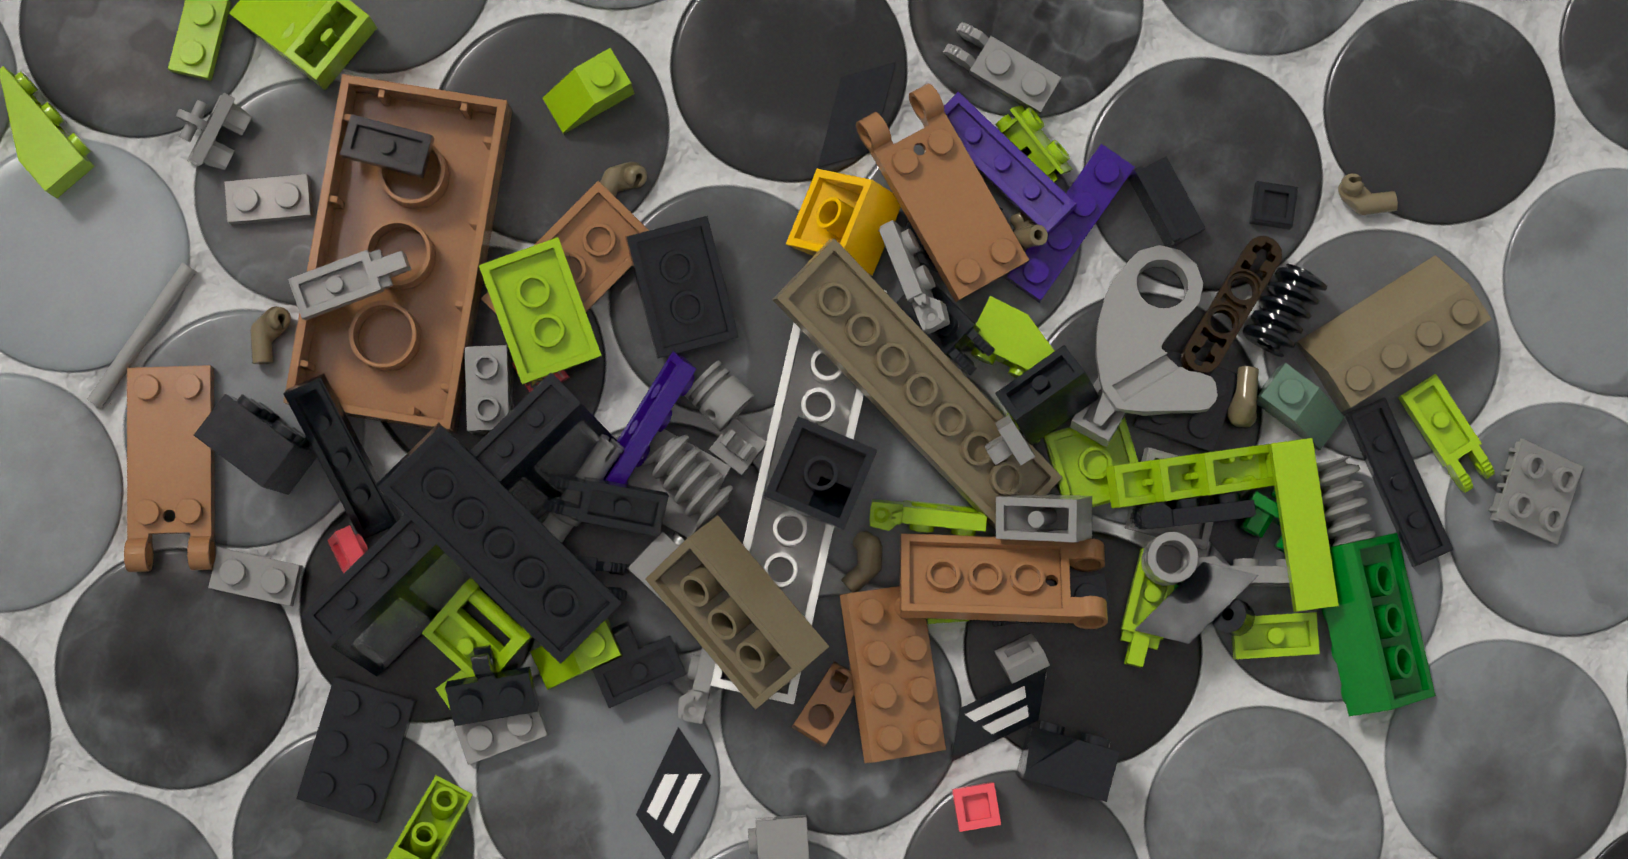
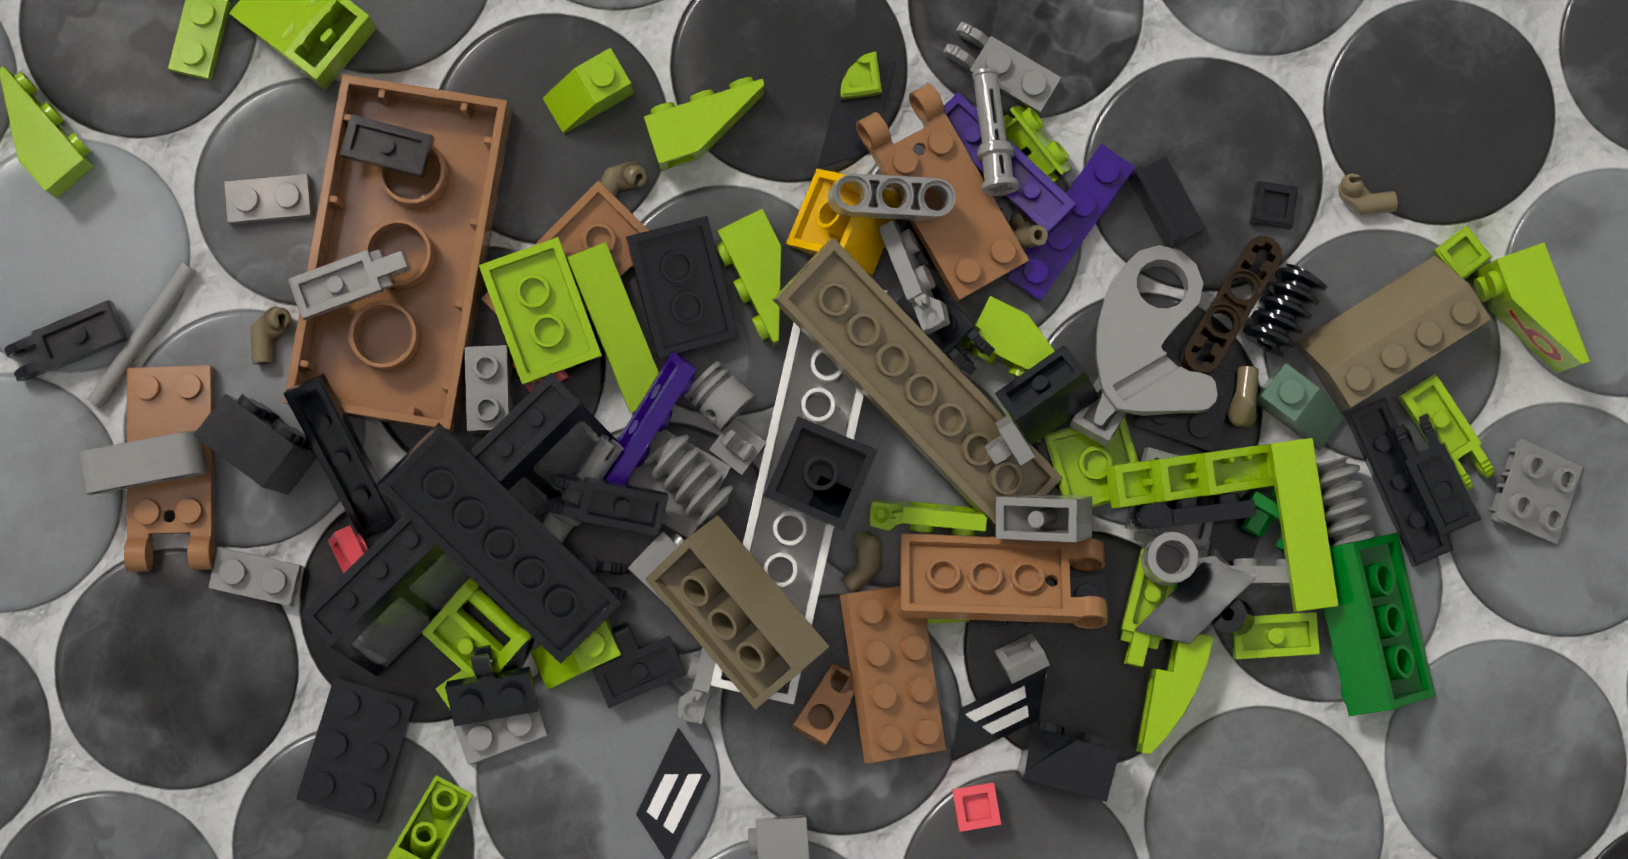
(69, 340): none -> black hinge
(142, 462): none -> light grey beam
(224, 115): light grey hips -> none
(614, 322): none -> lime tile
(691, 129): none -> lime slope
(756, 257): none -> lime slope
(862, 78): none -> lime tile
(911, 193): none -> light grey beam
(995, 149): none -> light grey pin
(1172, 691): none -> lime slope
(1438, 479): none -> black hinge
(1463, 252): none -> lime tile
(1531, 303): none -> lime slope

